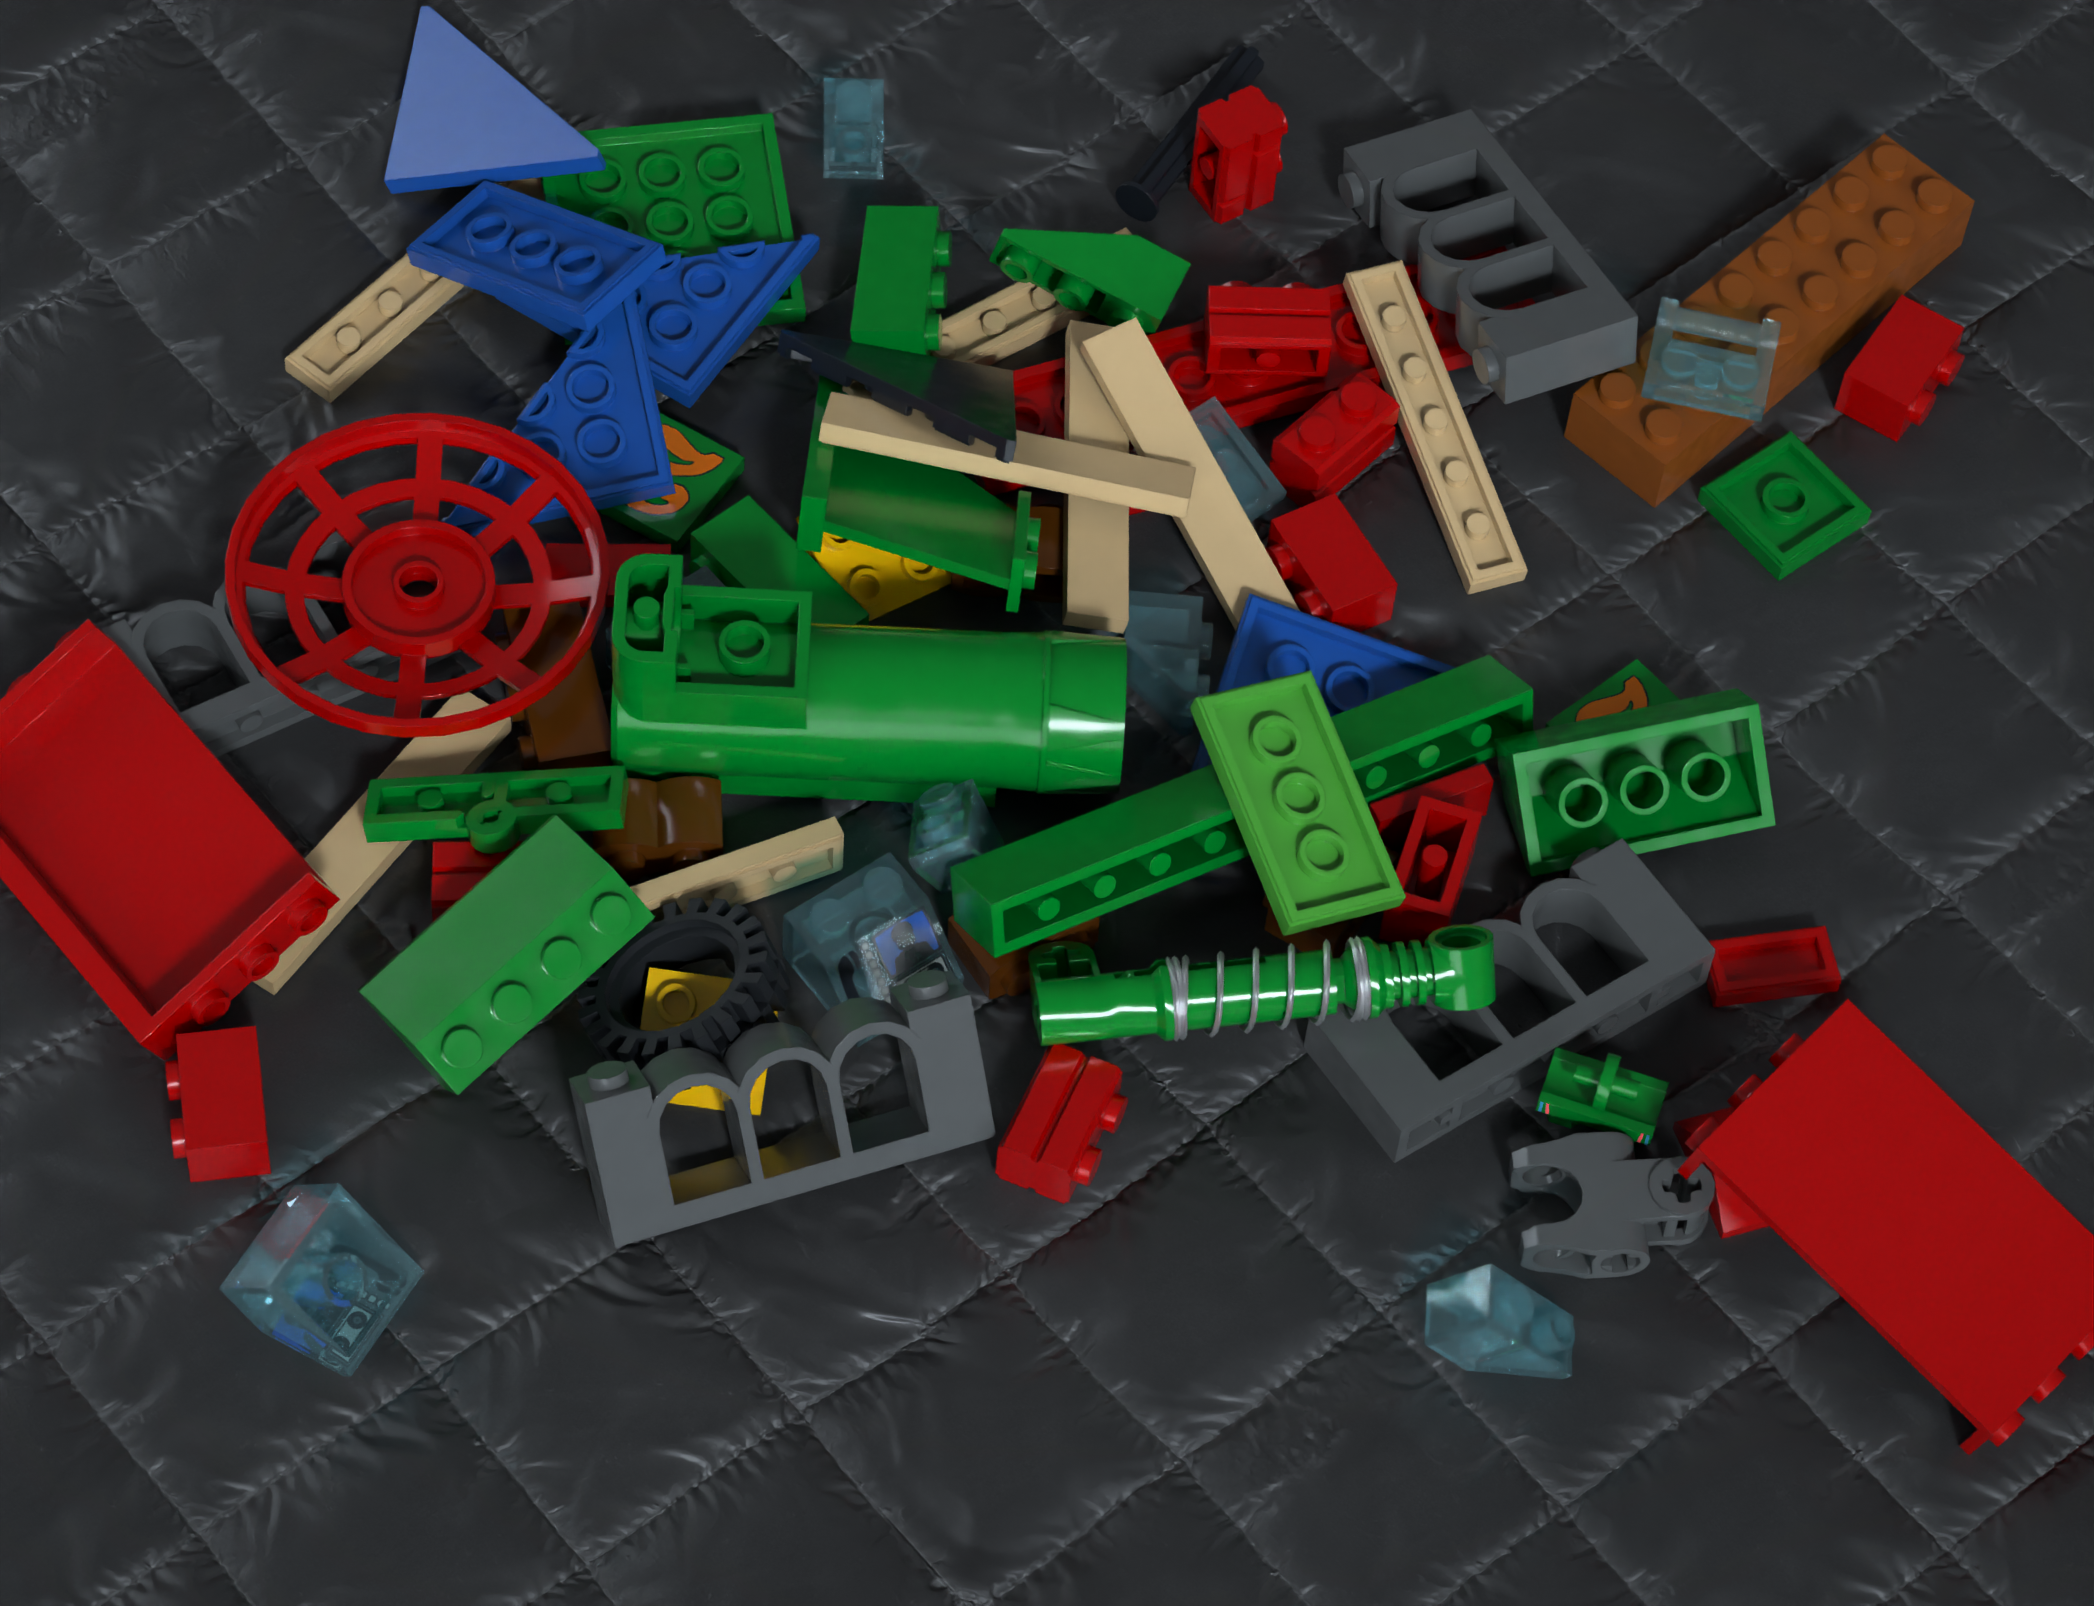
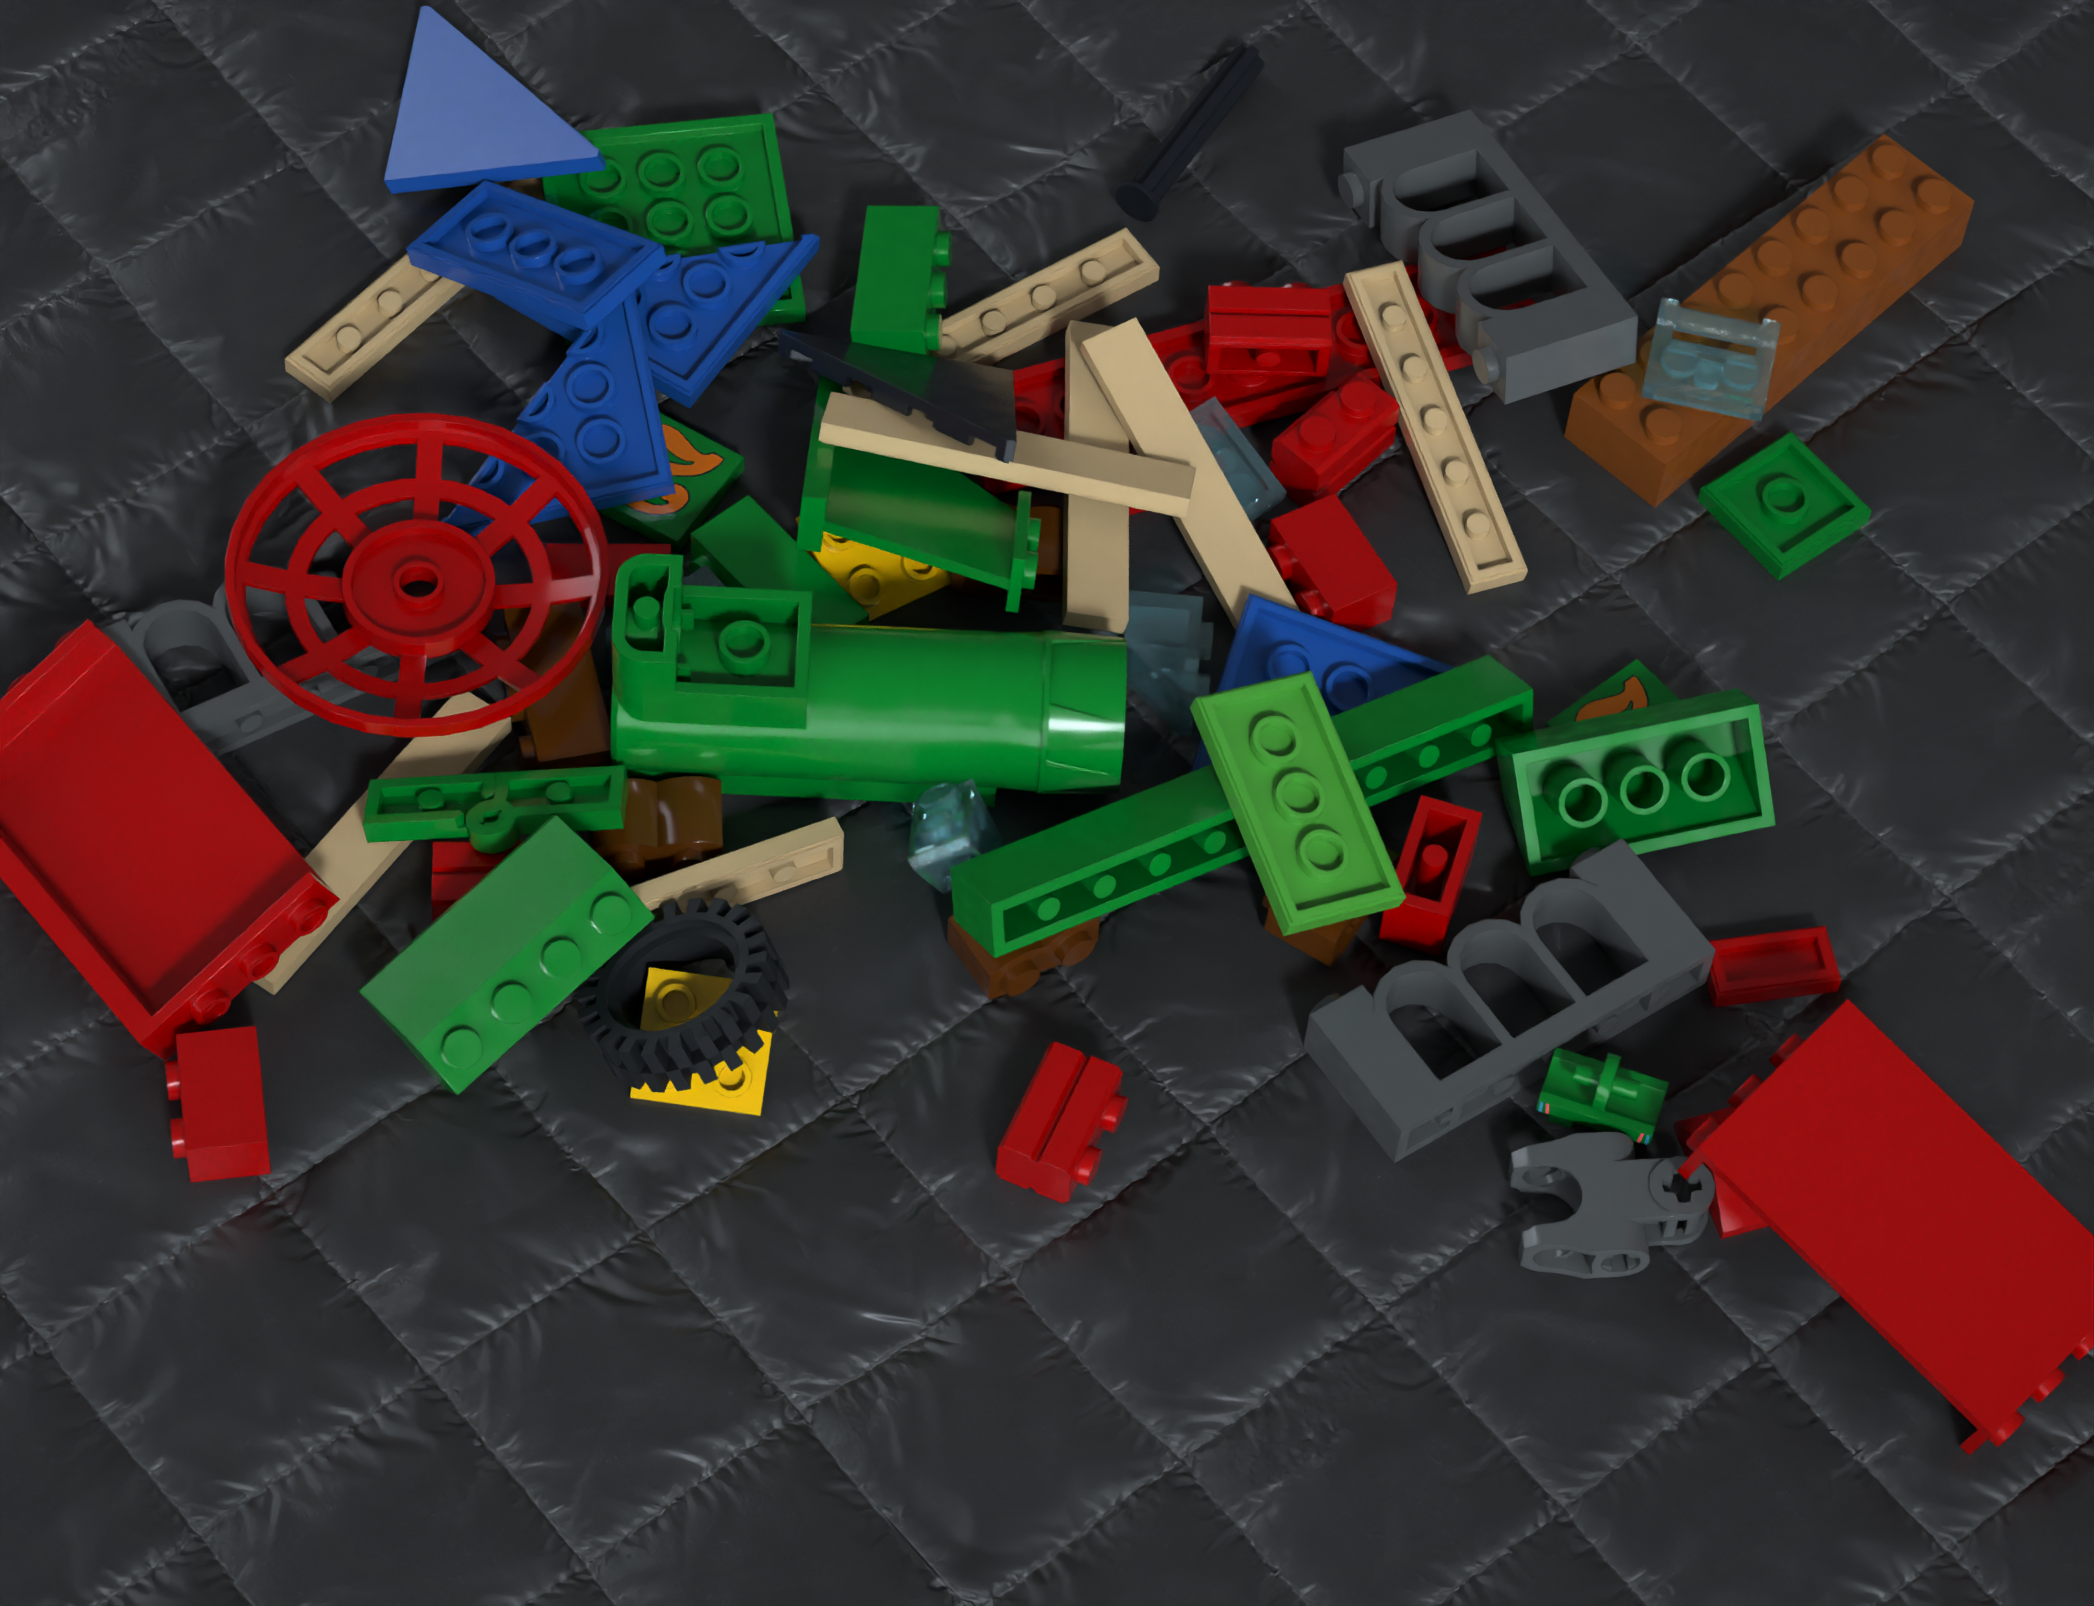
(322, 1277): clear light blue slope -> none
(623, 1108): dark grey fence -> none
(853, 128): clear light blue slope -> none
(866, 936): clear light blue slope -> none
(1095, 272): green slope -> none
(1168, 999): green piece -> none
(1237, 153): red brick -> none
(1465, 788): red tile -> none
(1498, 1325): clear light blue slope -> none
(1900, 369): red brick -> none

